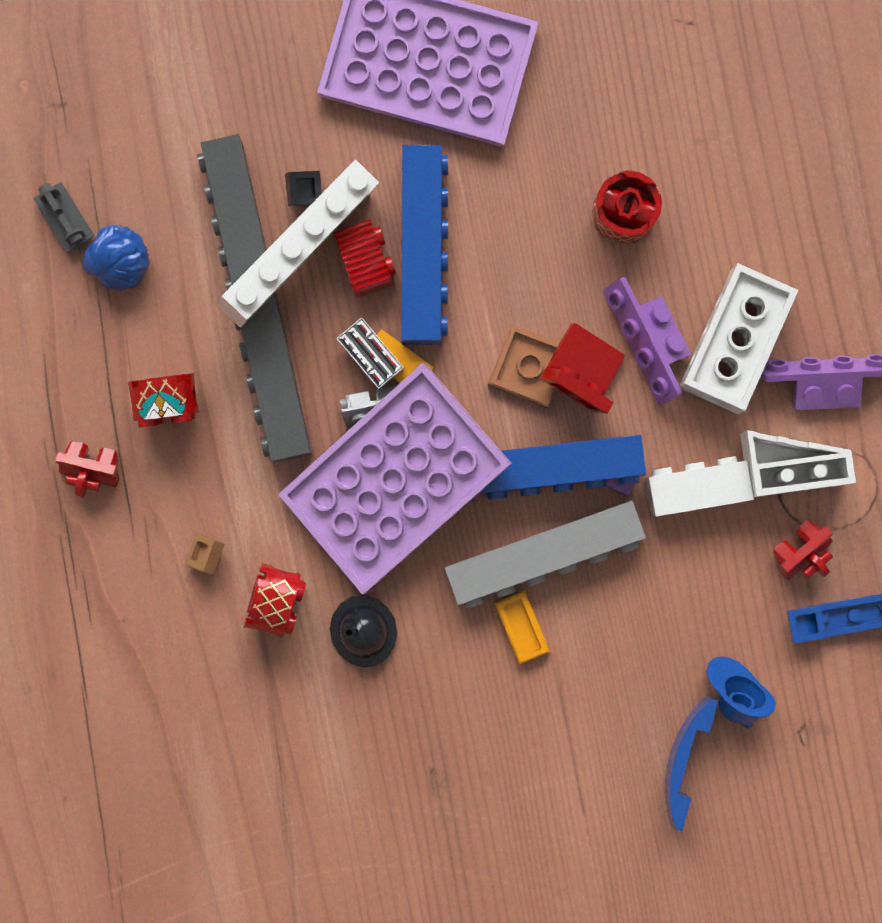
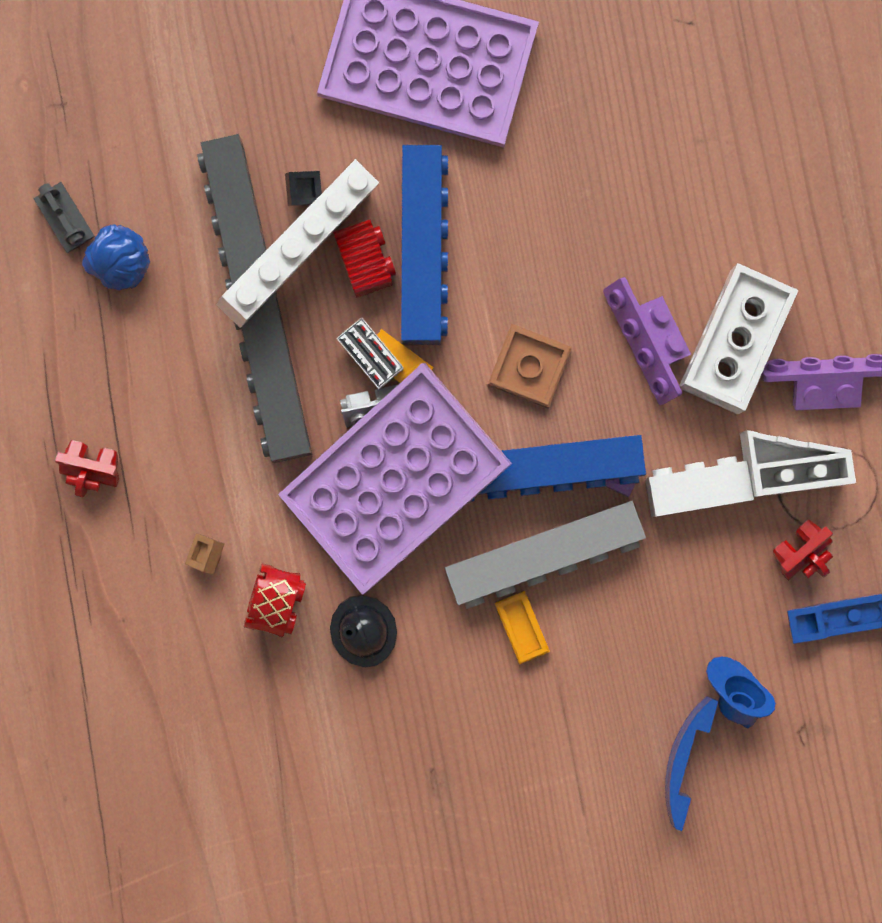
(163, 398): red brick -> none
(583, 368): red bracket -> none
(627, 207): red brick -> none

